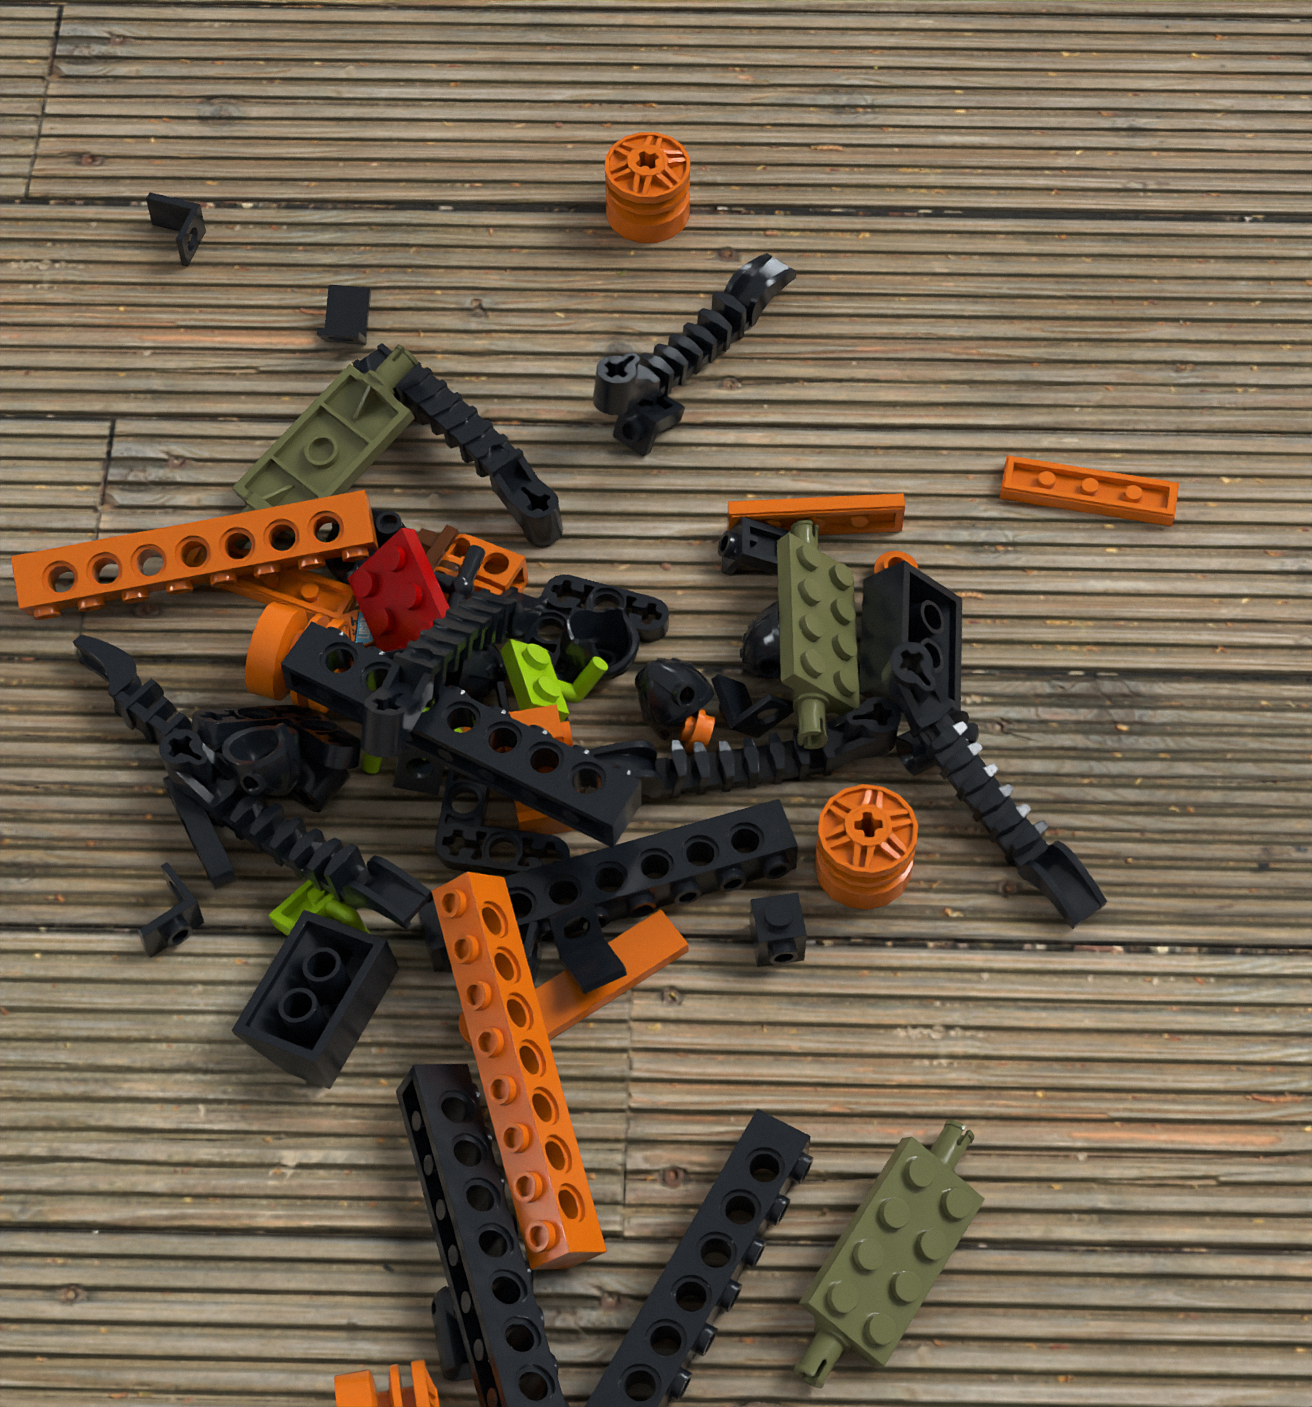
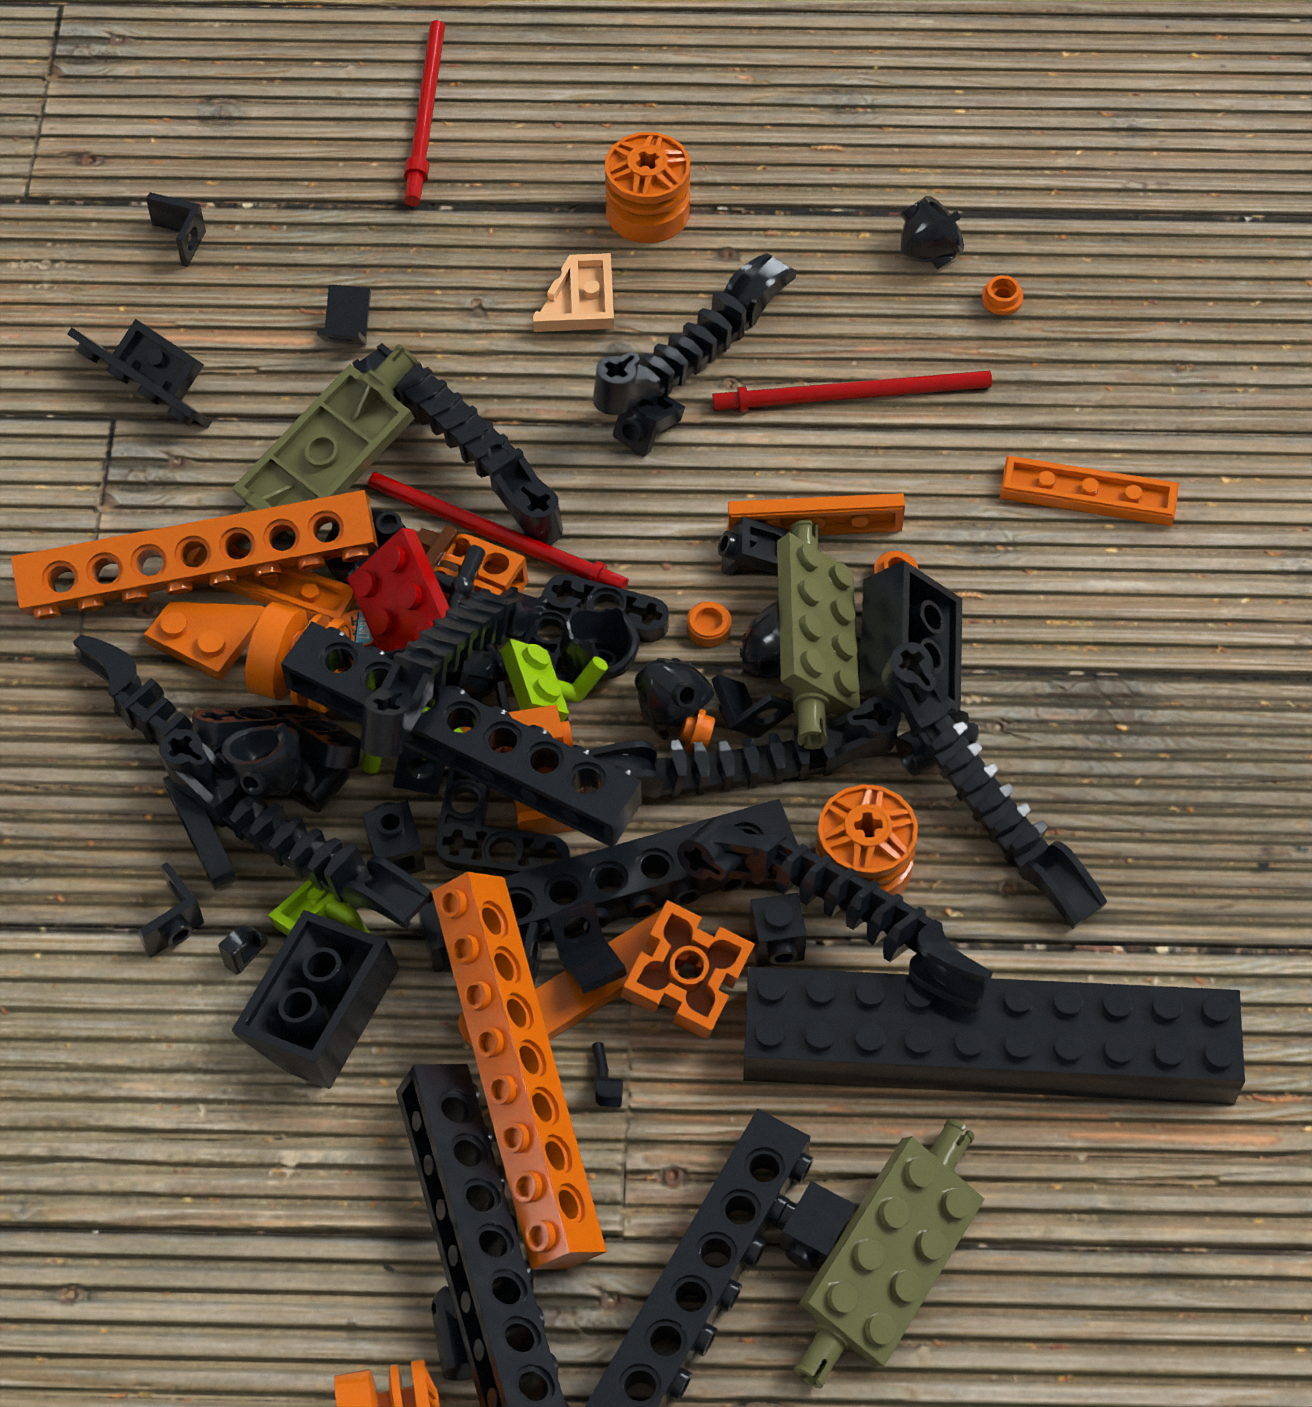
(154, 363): none -> black bracket
(204, 634): none -> orange wing
(241, 948): none -> black tile
(394, 835): none -> black brick
(417, 166): none -> red bar
(497, 532): none -> red bar
(579, 296): none -> light nougat wing
(608, 1089): none -> black hand
(680, 941): none -> orange brick
(708, 624): none -> orange tile
(814, 1226): none -> black brick
(850, 390): none -> red bar
(931, 233): none -> black helmet
(937, 966): none -> black piece
(1002, 295): none -> orange plate
(1019, 1041): none -> black brick

